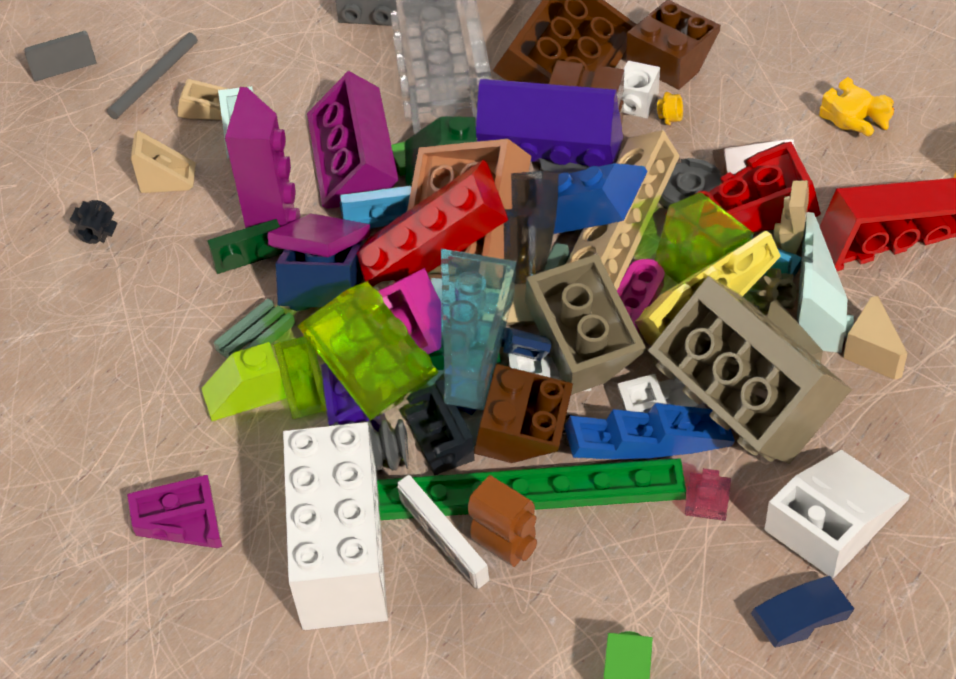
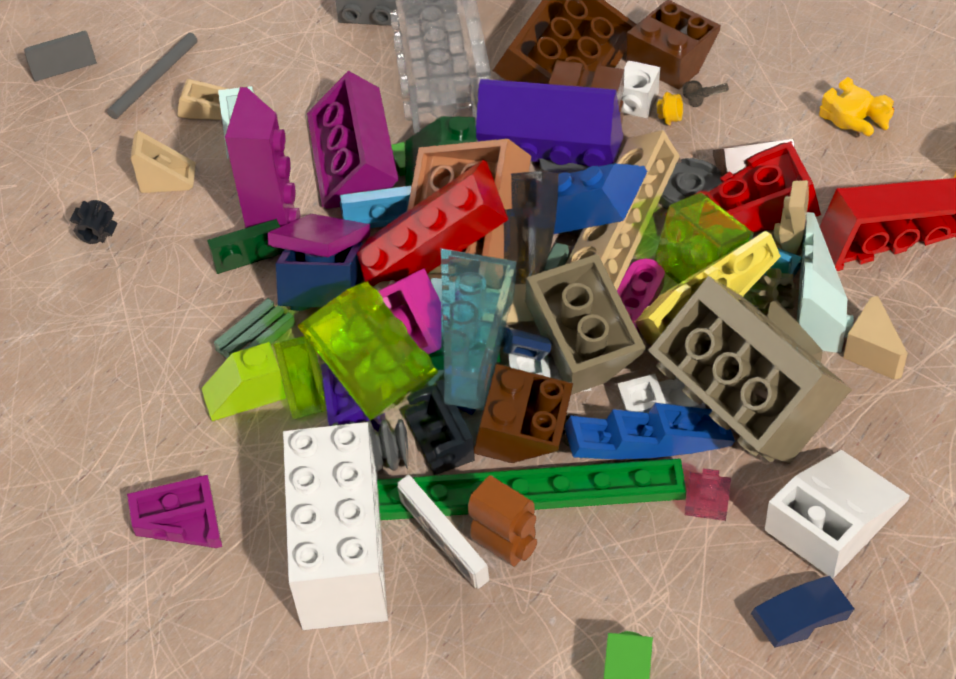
(696, 94): none -> clear smoke hand

